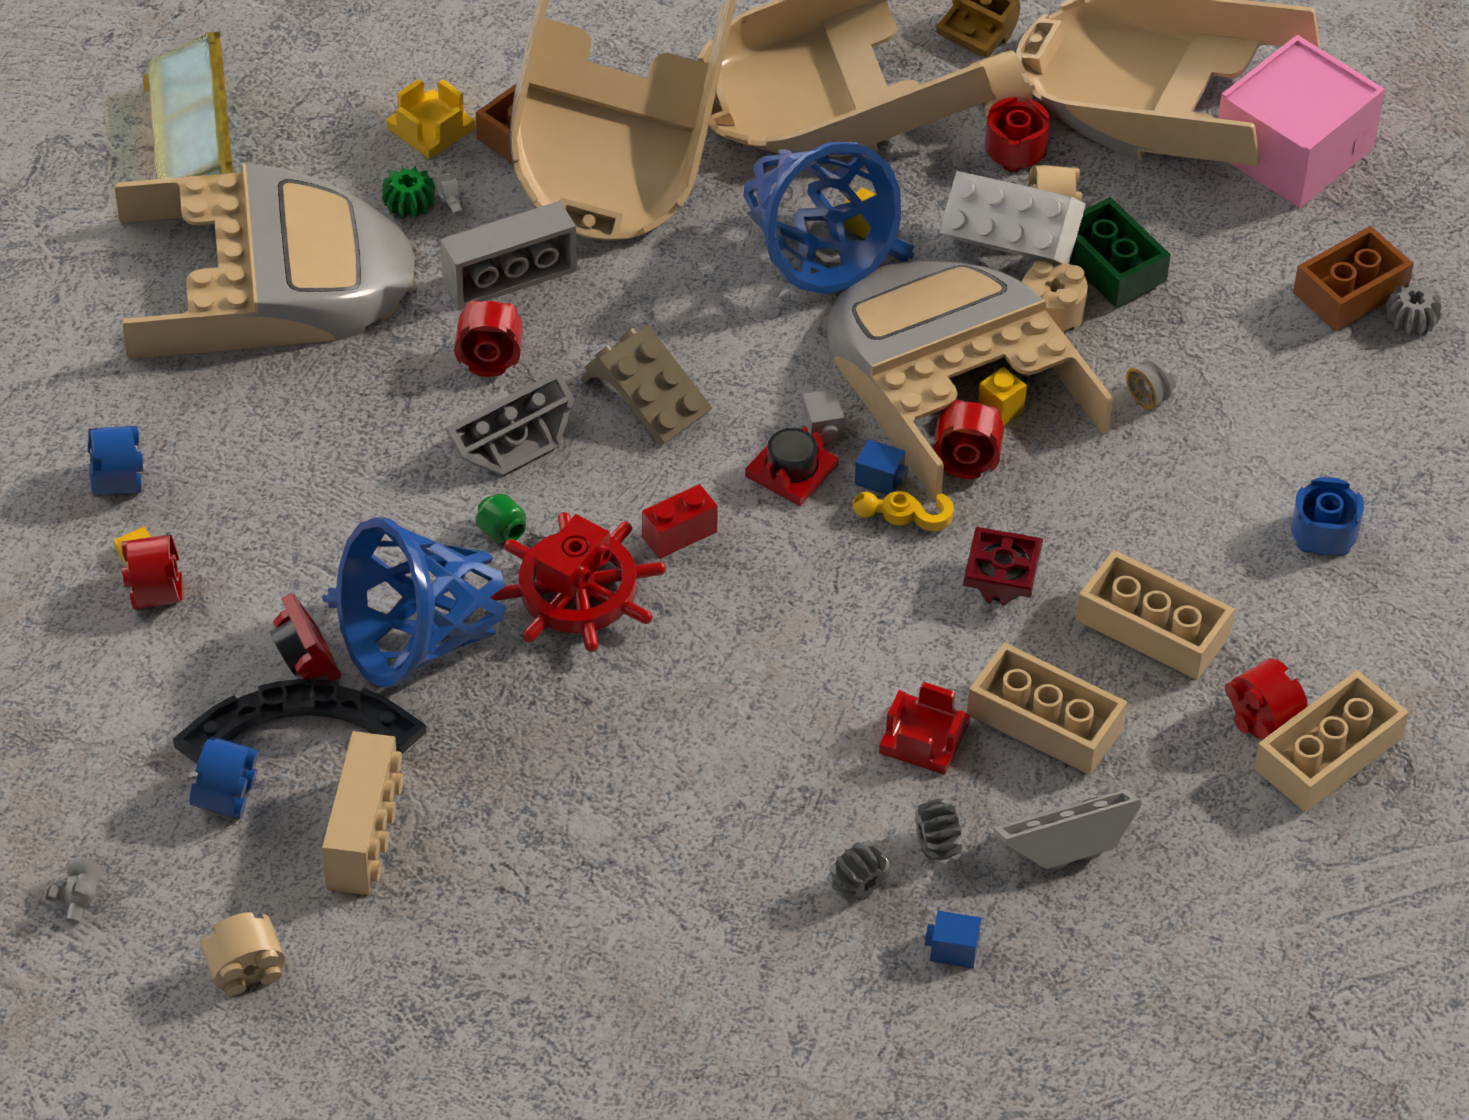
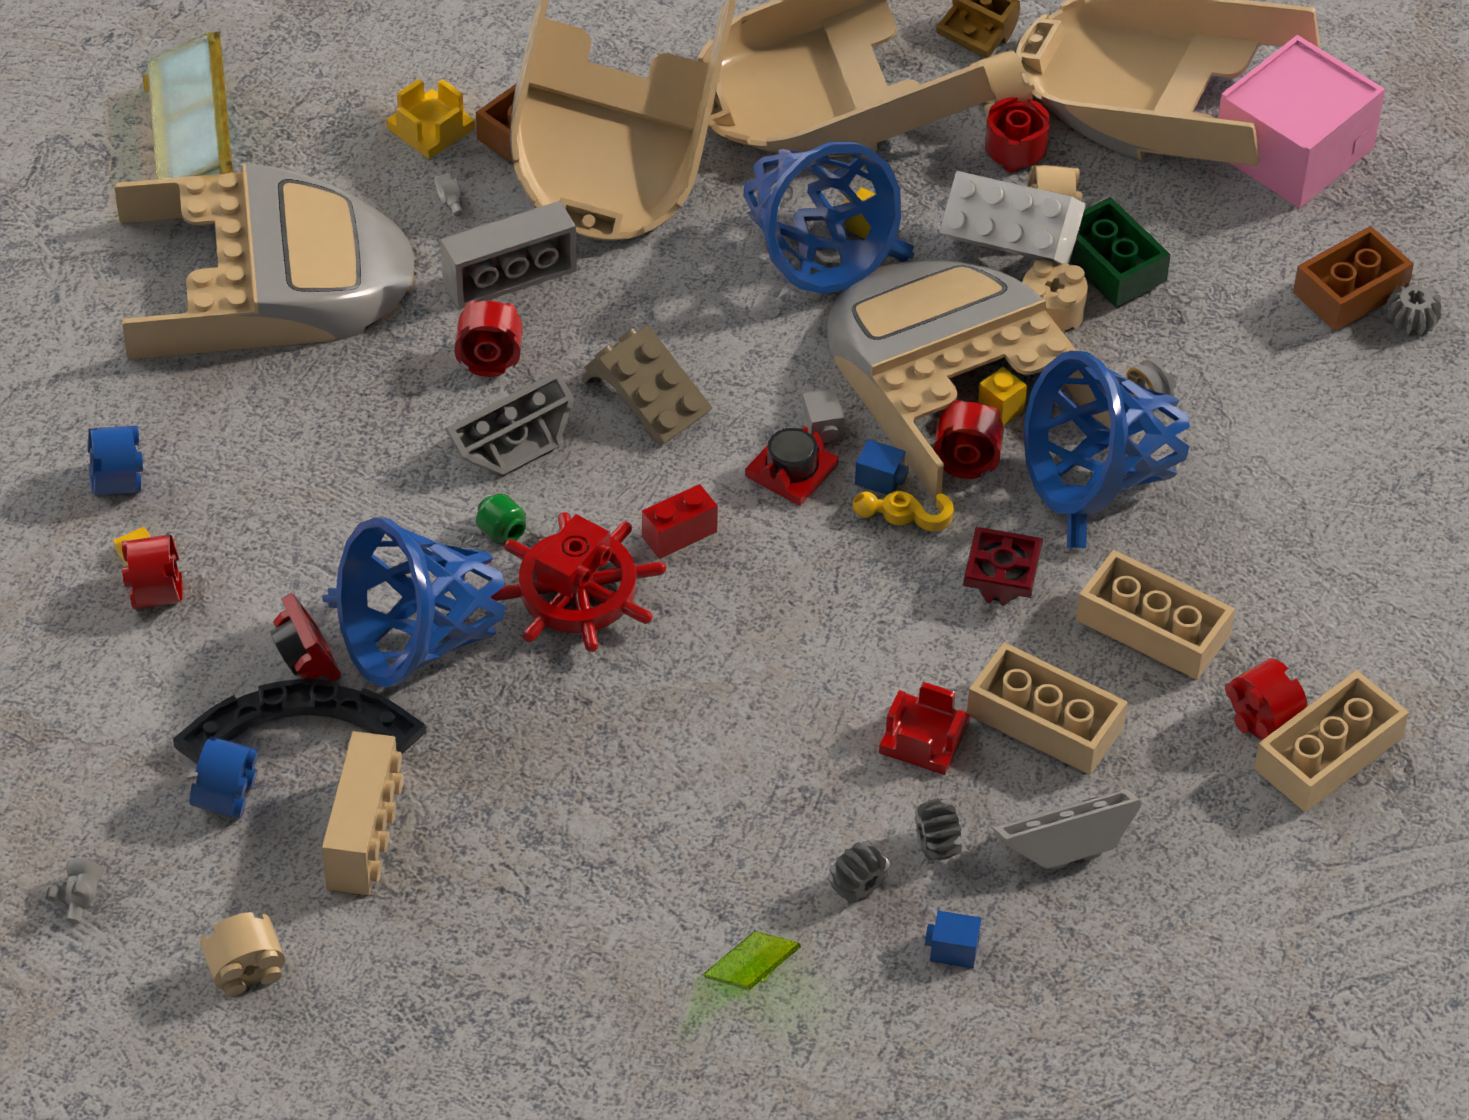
(408, 192): green gear -> none
(752, 960): none -> clear neon green piece
(1127, 417): none -> blue piece
(1327, 517): blue brick -> none

